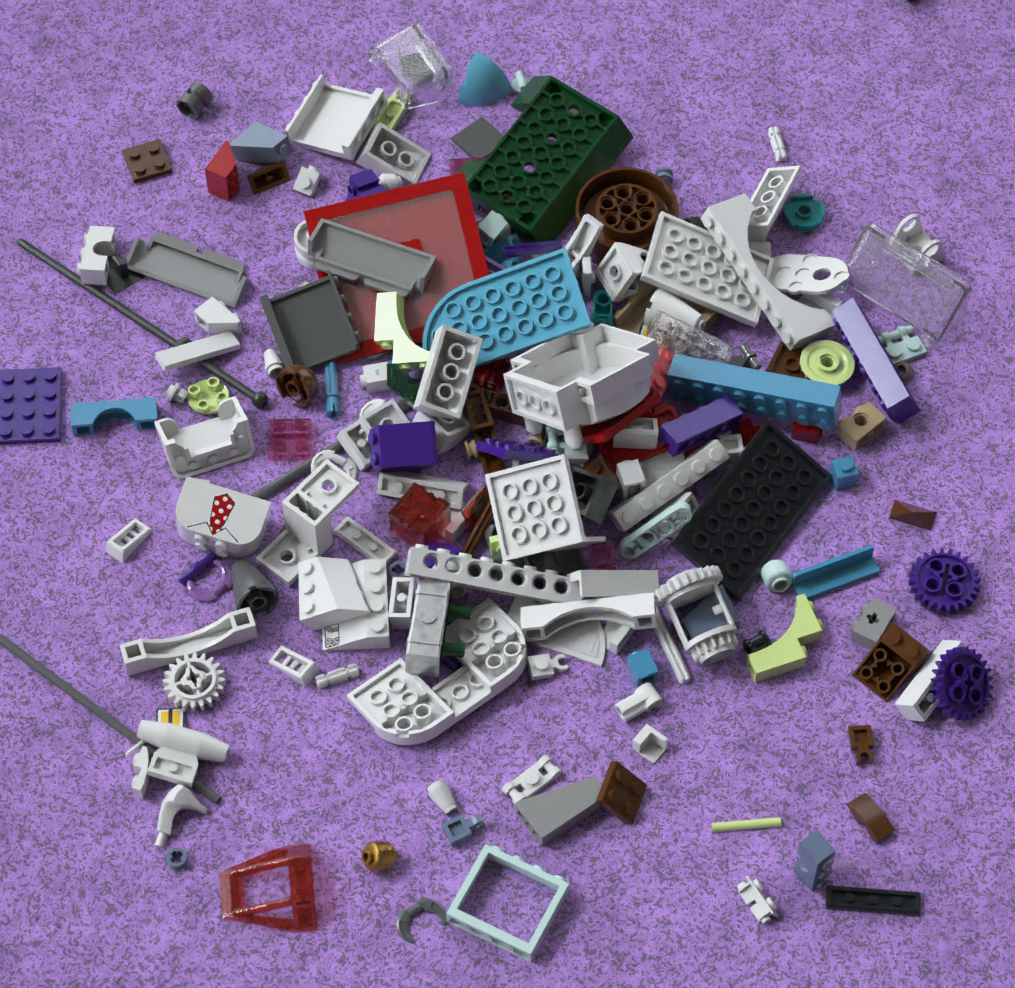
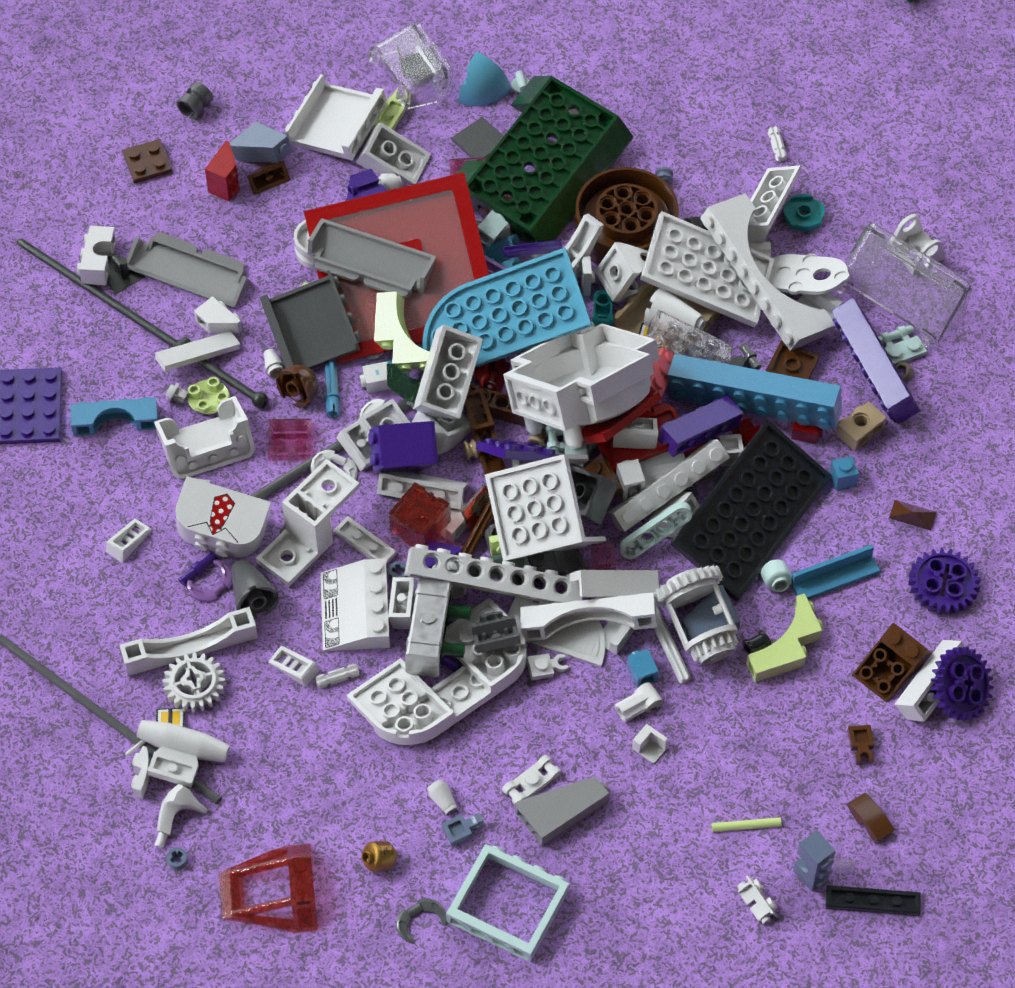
(308, 180): white bracket -> none
(329, 592): white wedge -> none
(495, 632): none -> dark grey slope
(621, 793): reddish brown plate -> none
(827, 353): yellowish green gear -> none
(880, 615): light grey brick -> none

